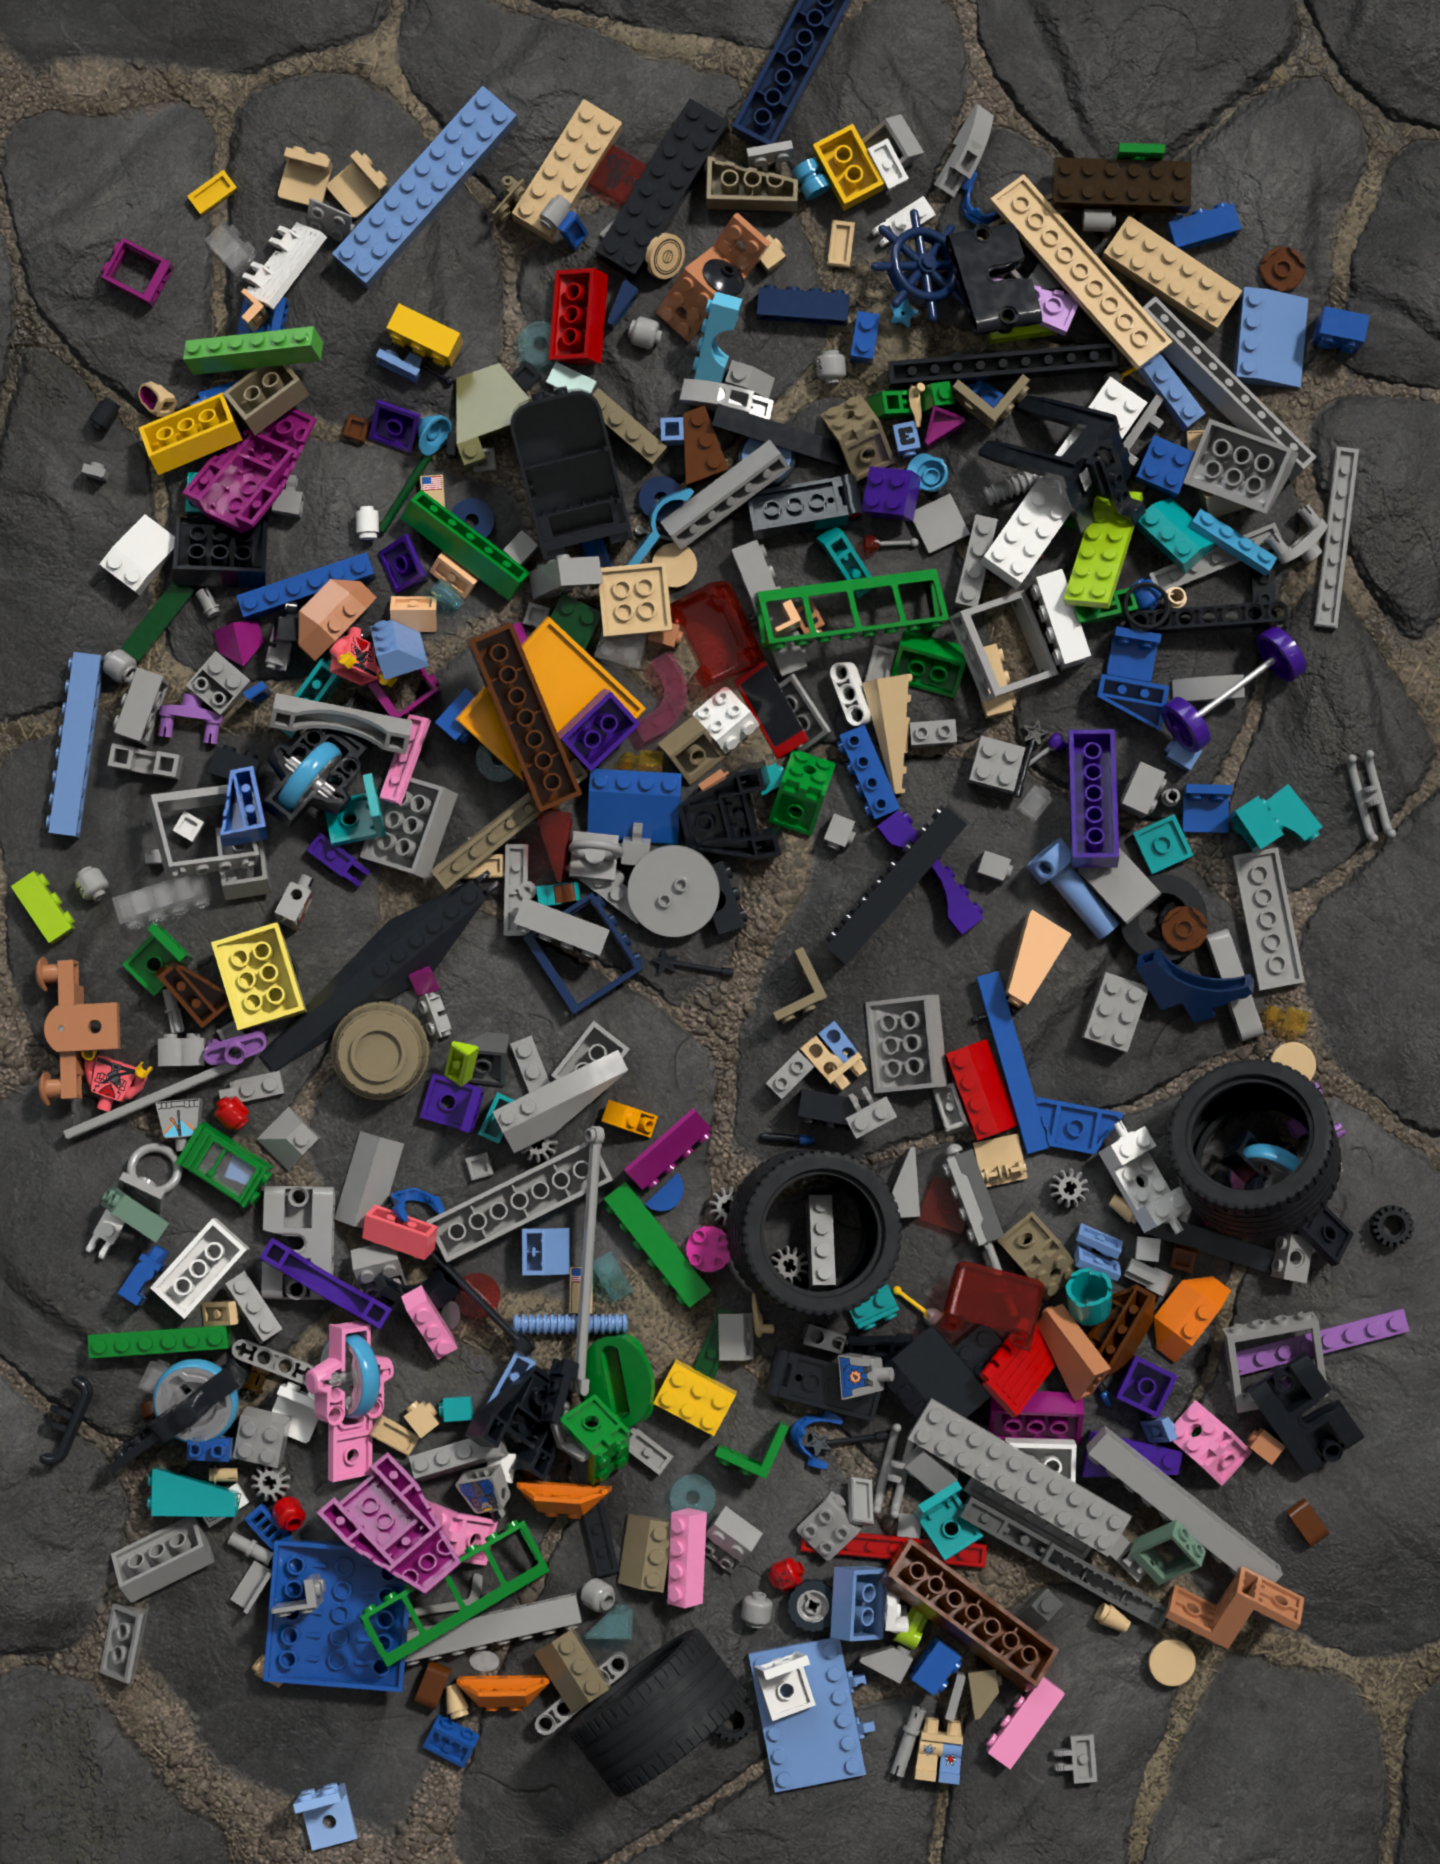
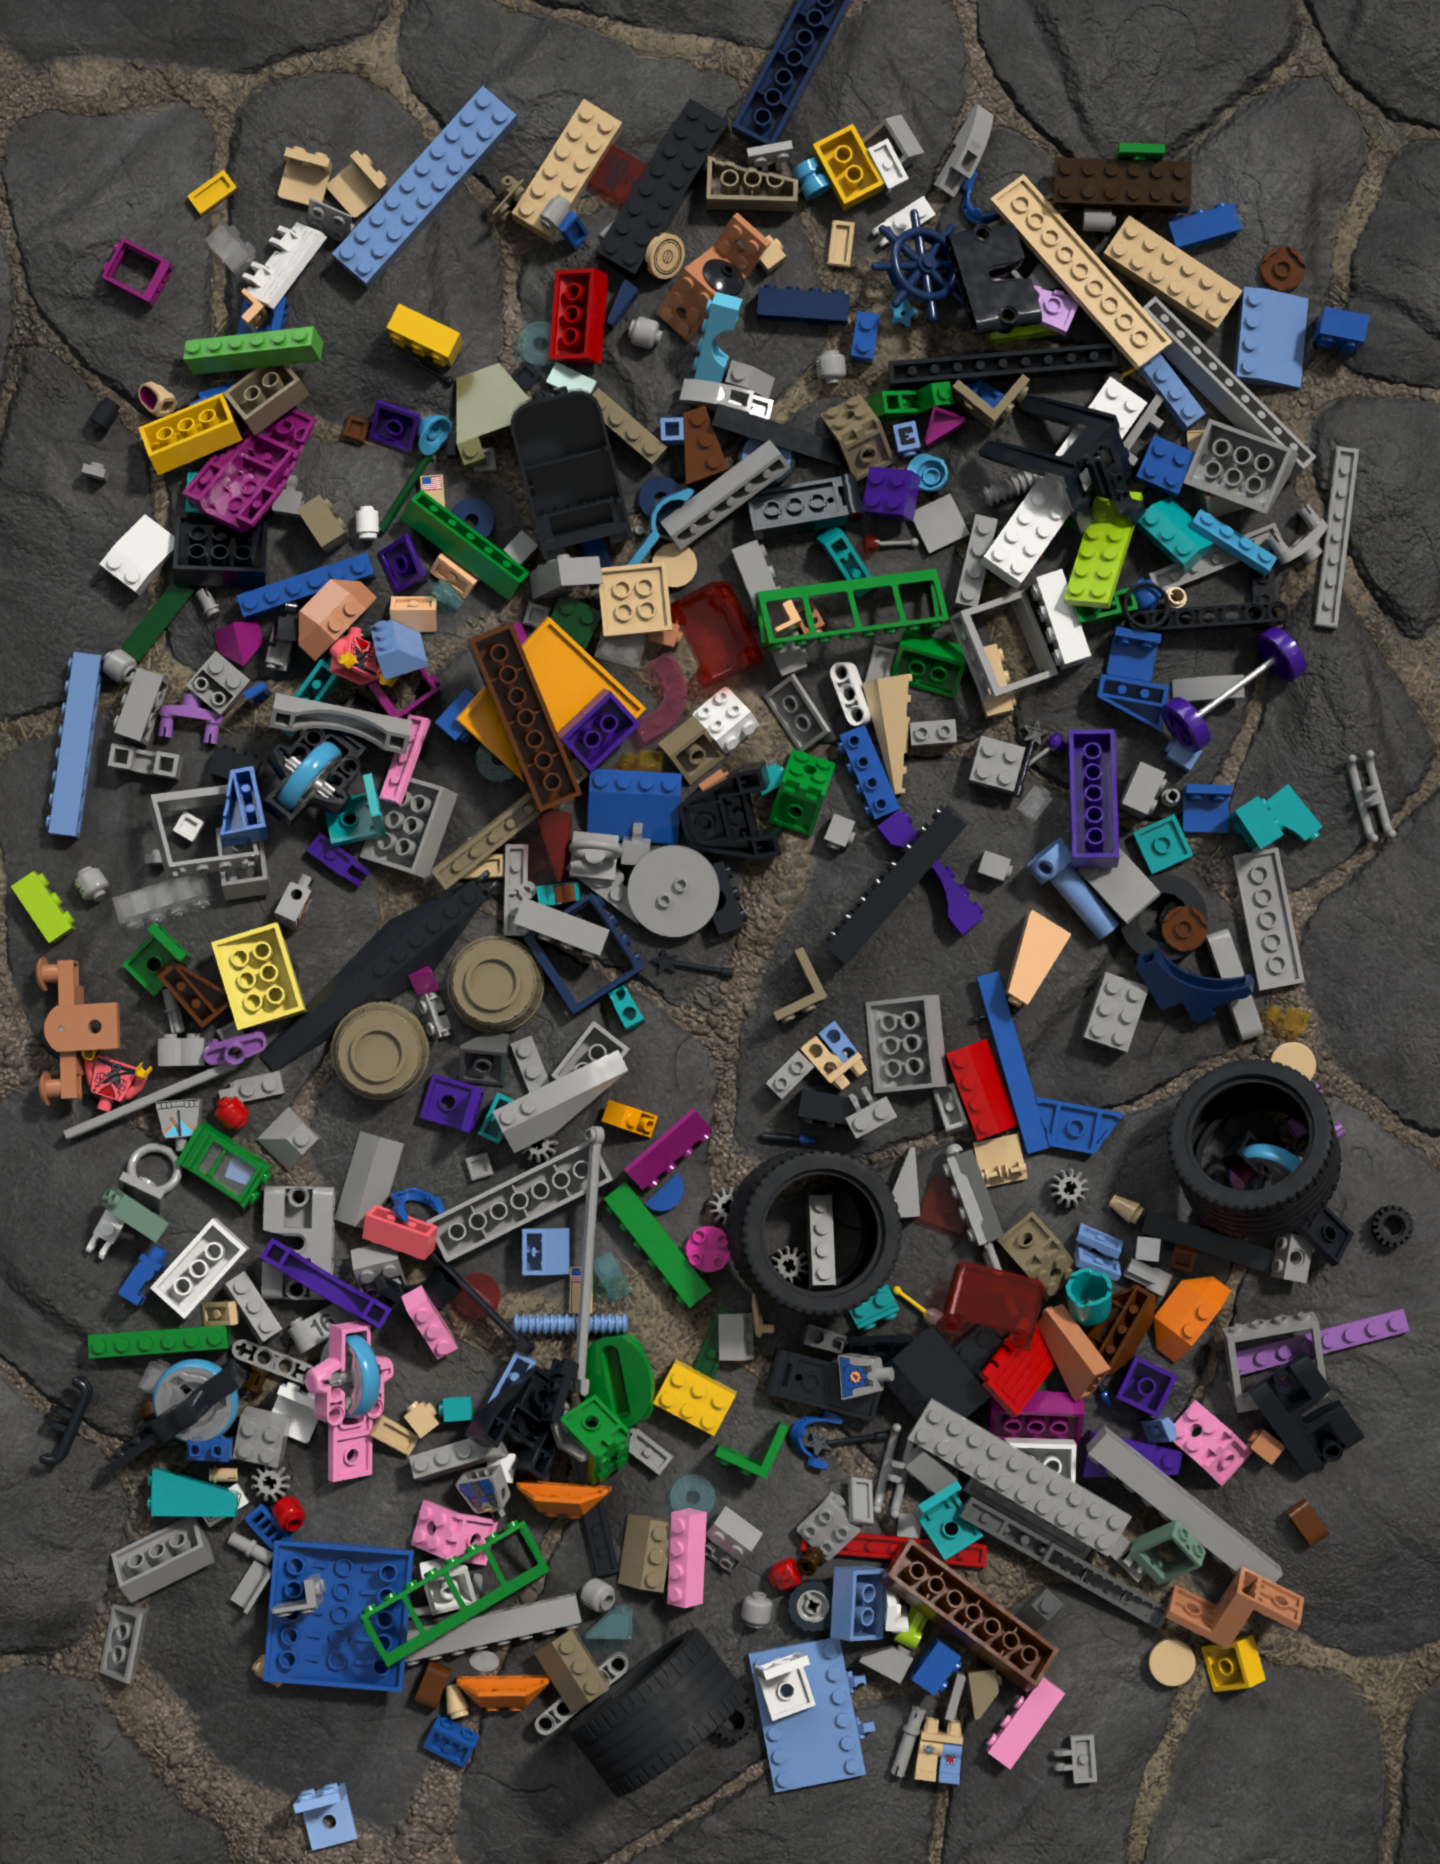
(315, 1328): none -> light grey door
(320, 519): none -> dark tan brick
(393, 1526): magenta wedge -> none
(408, 368): medium blue hinge -> none
(438, 1591): none -> white slope
(451, 1314): dark grey sticker -> none
(461, 1062): lime slope -> none
(496, 984): none -> dark tan piece
(626, 1008): none -> teal leg
(771, 710): black sticker -> none
(808, 1564): none -> dark brown bush
(915, 401): tan bar -> none
(1112, 1618): tan cone -> none
(1155, 1201): white brick -> none
(1233, 1667): none -> yellow slope

